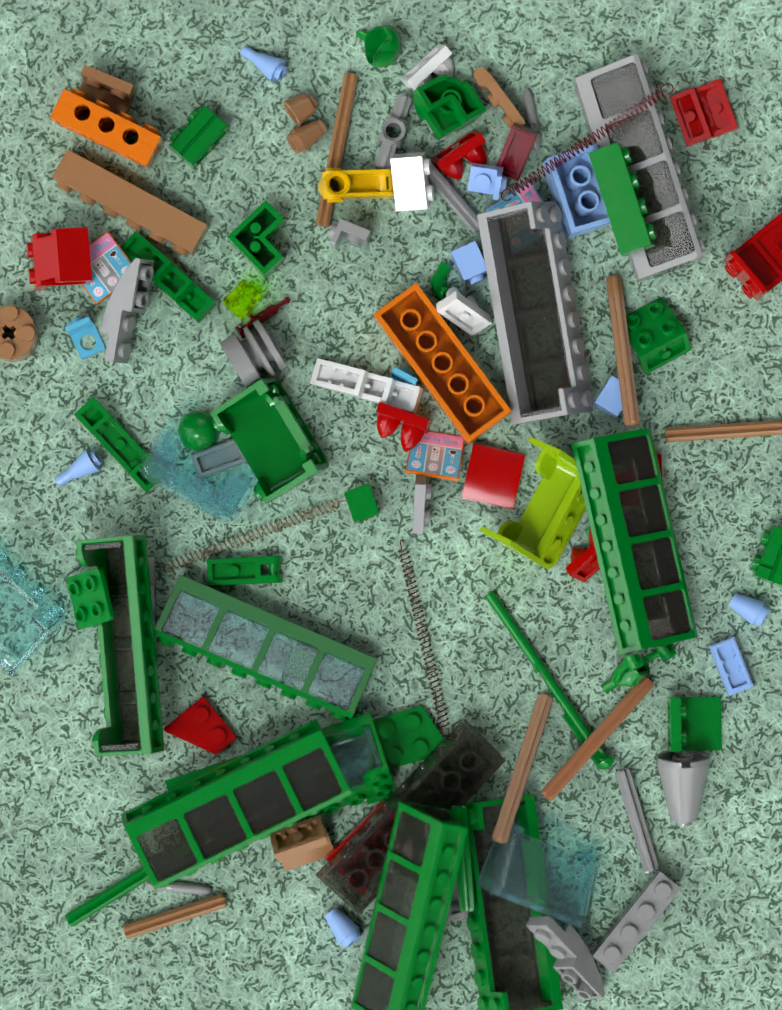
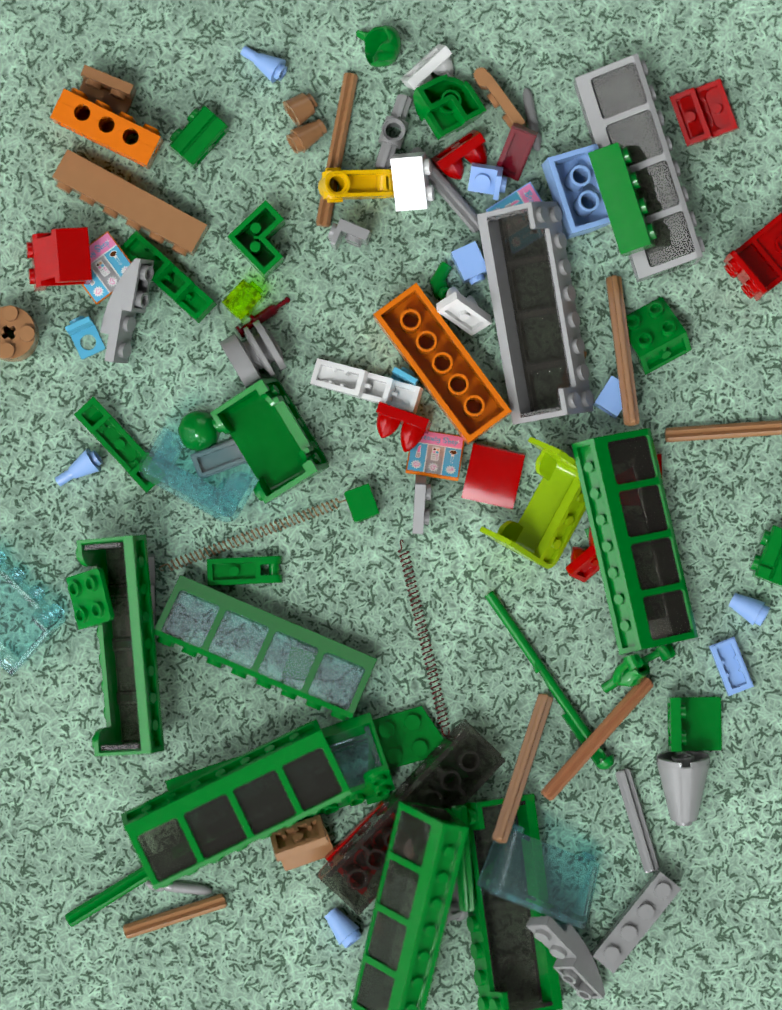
(202, 727): red wing -> none
(590, 142): piece -> none

